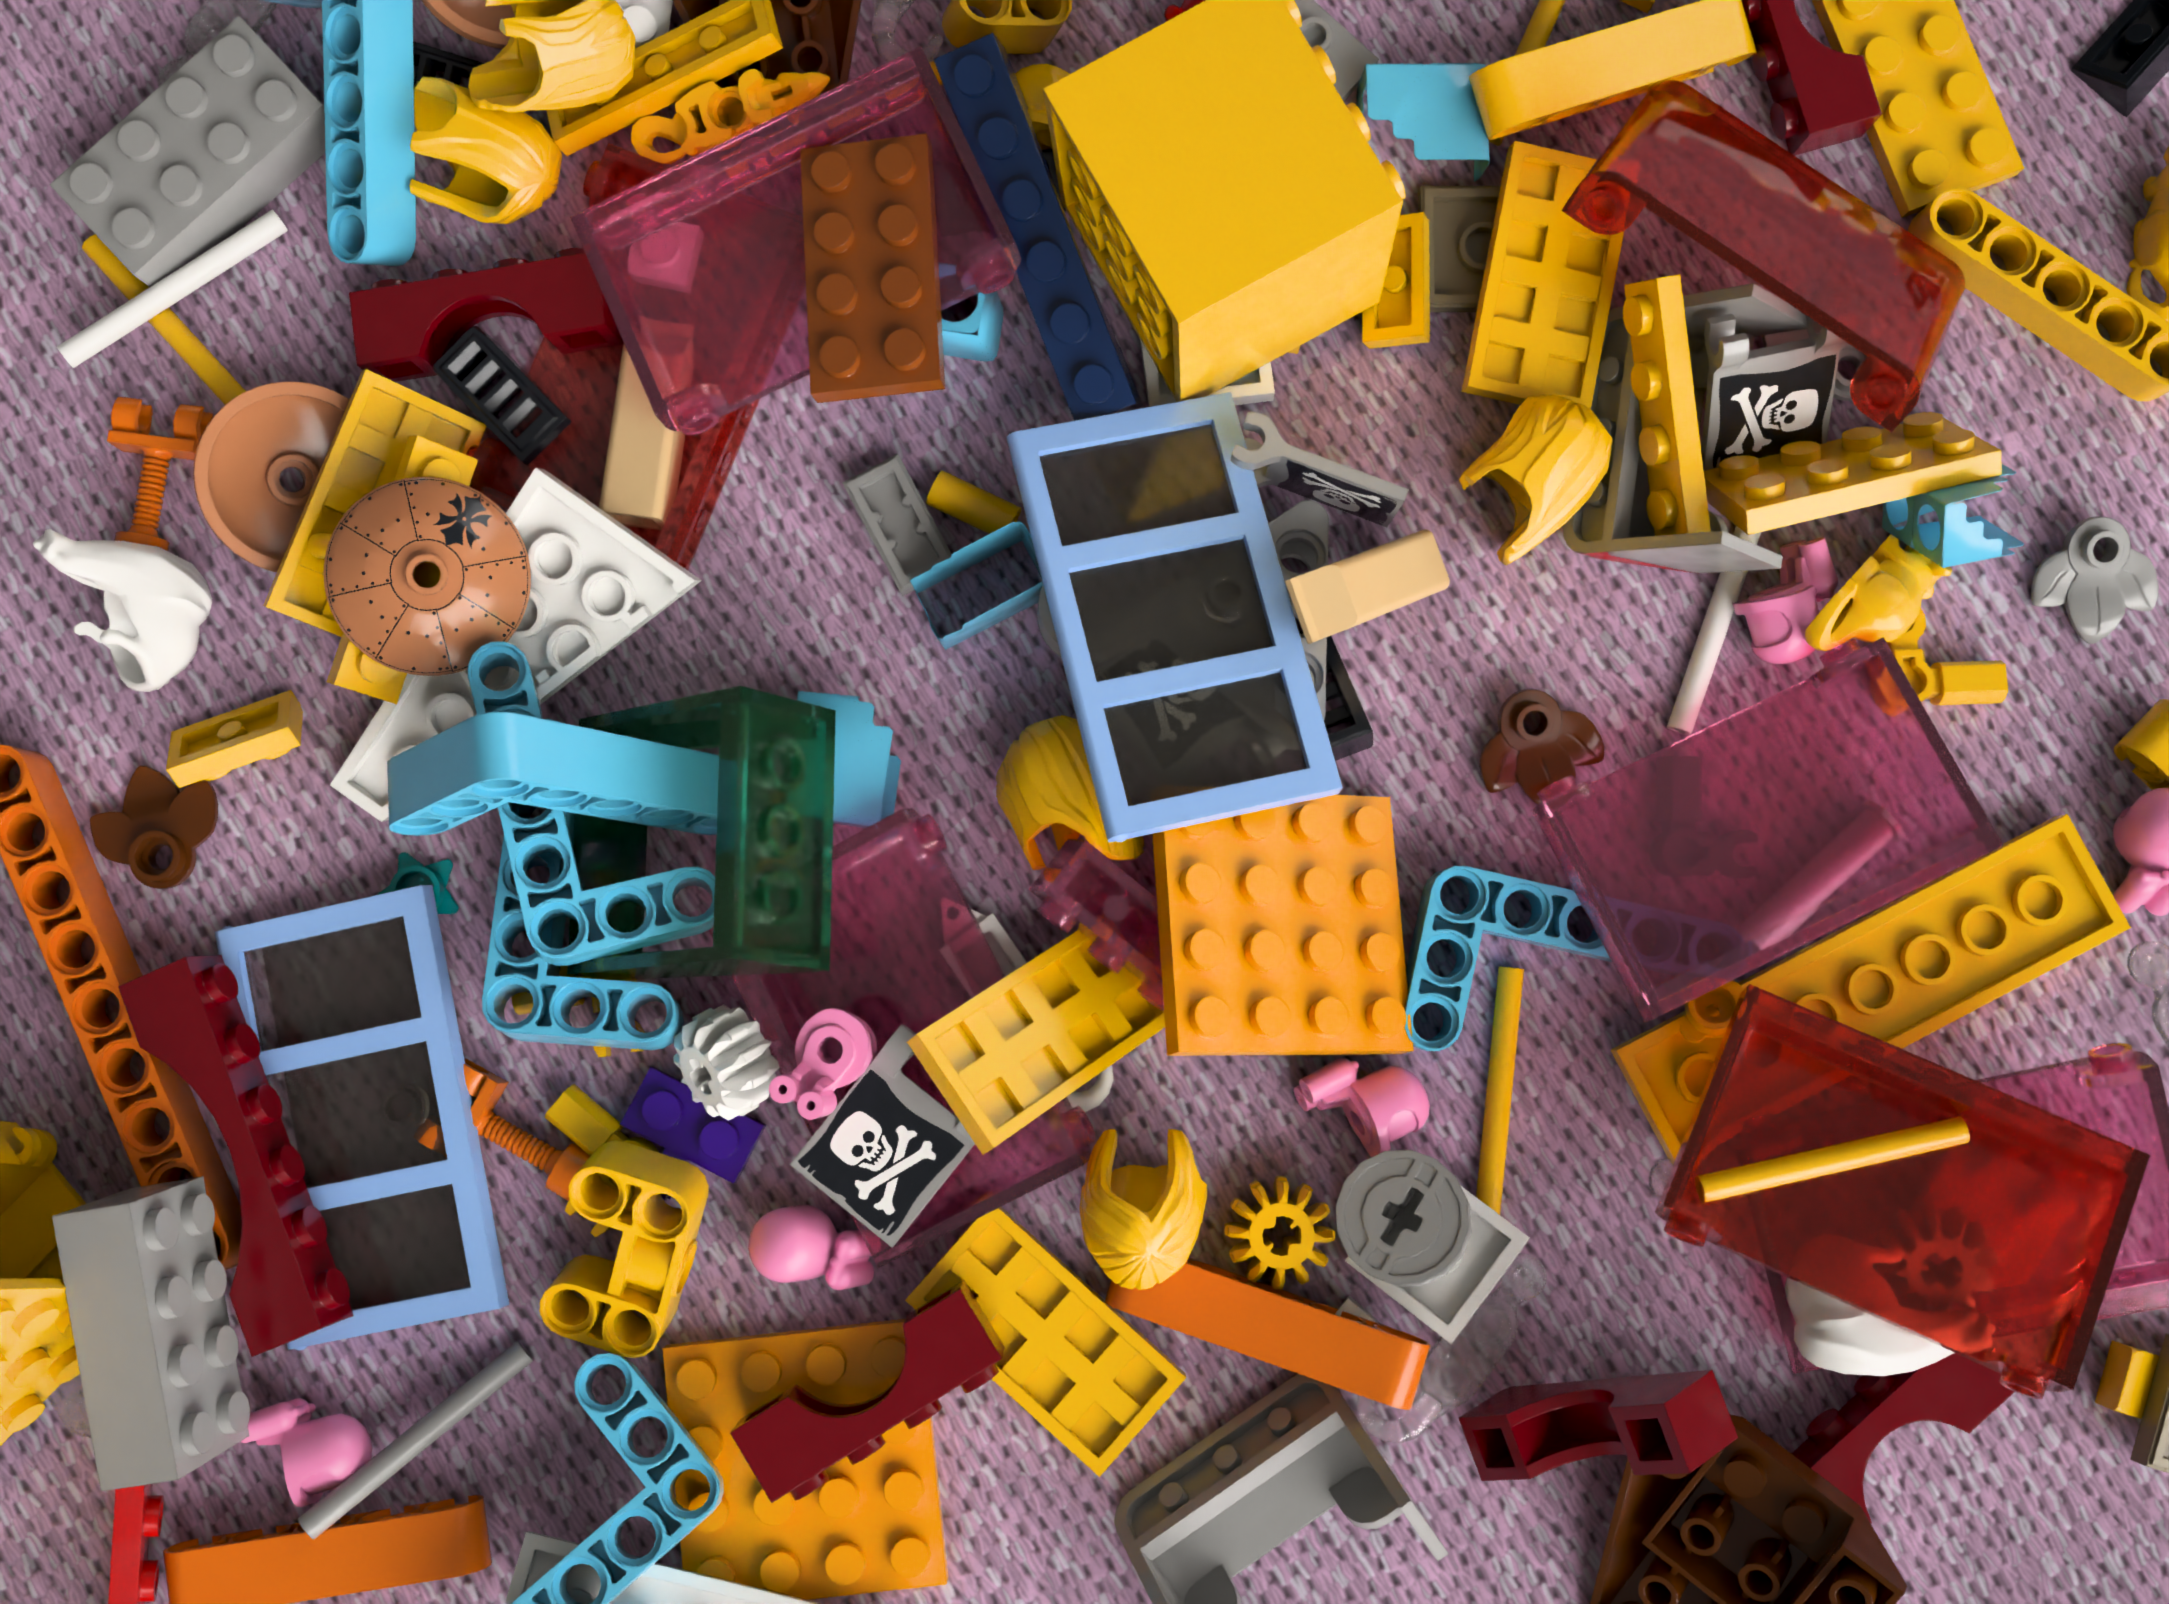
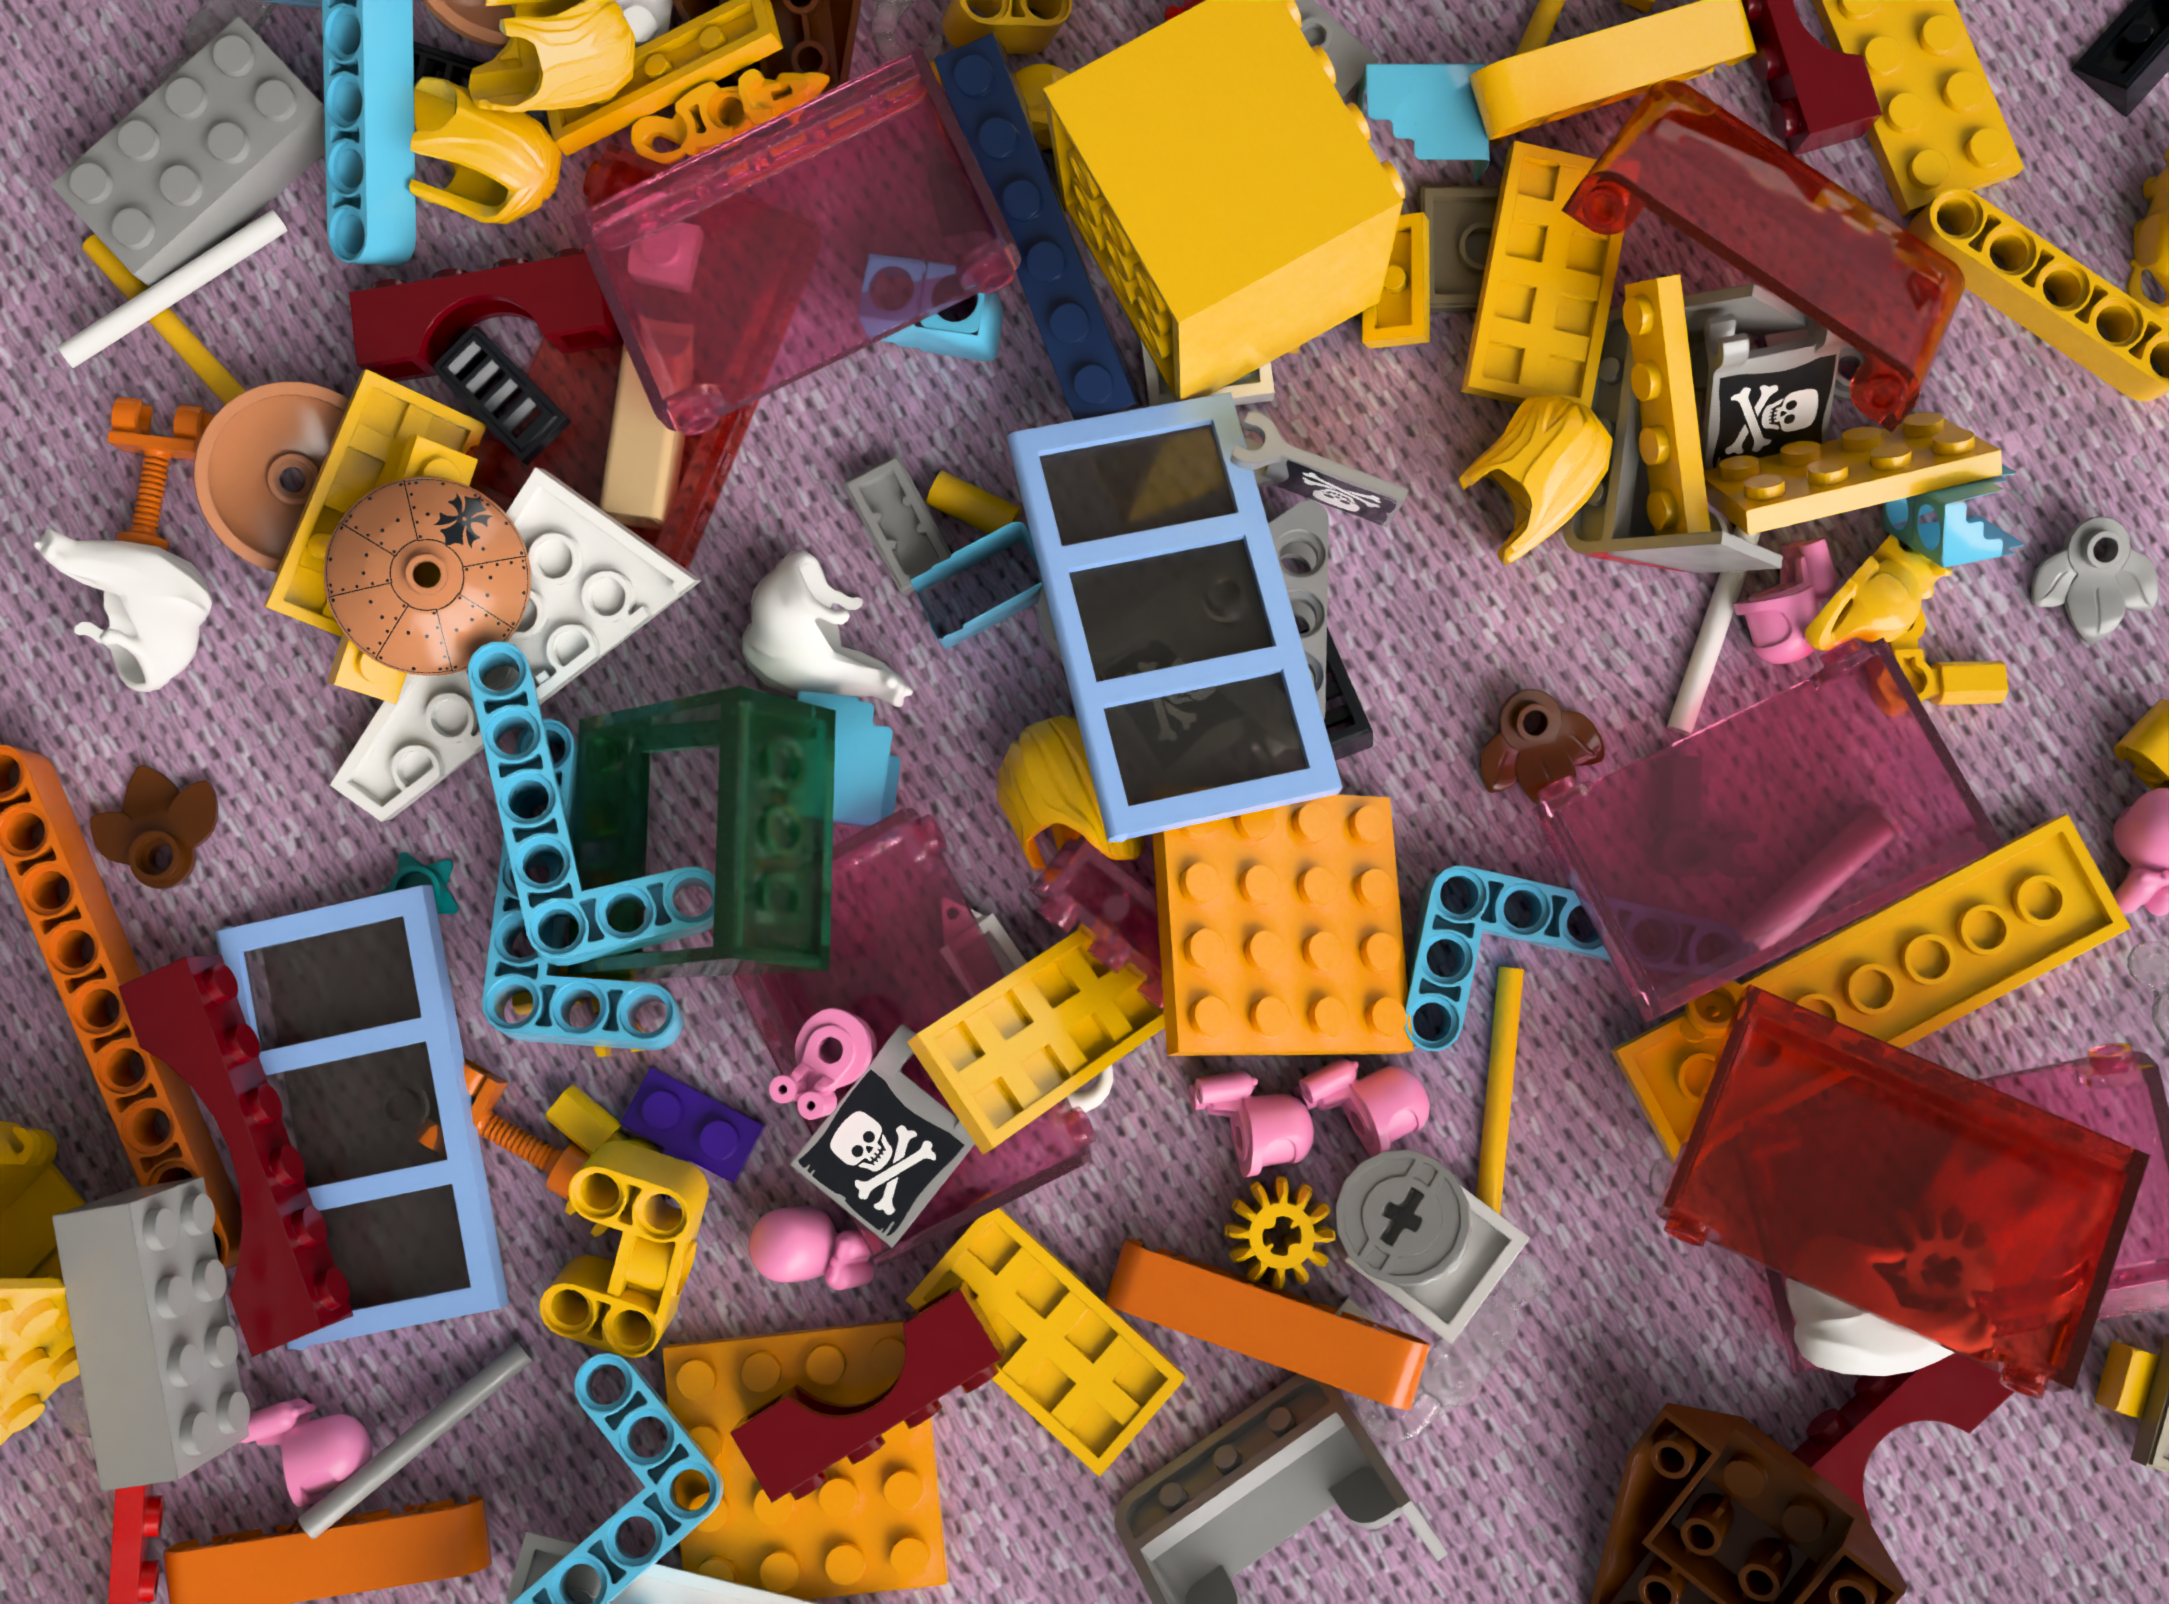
(235, 739): yellow plate -> none
(551, 767): medium azure beam -> none
(725, 1061): white gear -> none
(798, 641): none -> white piece
(872, 269): dark orange plate -> none
(1142, 1217): yellow hair -> none
(1263, 1127): none -> bright pink piece
(1367, 585): tan piece -> none
(1655, 1420): dark red arch -> none
(1832, 1159): yellow piece -> none

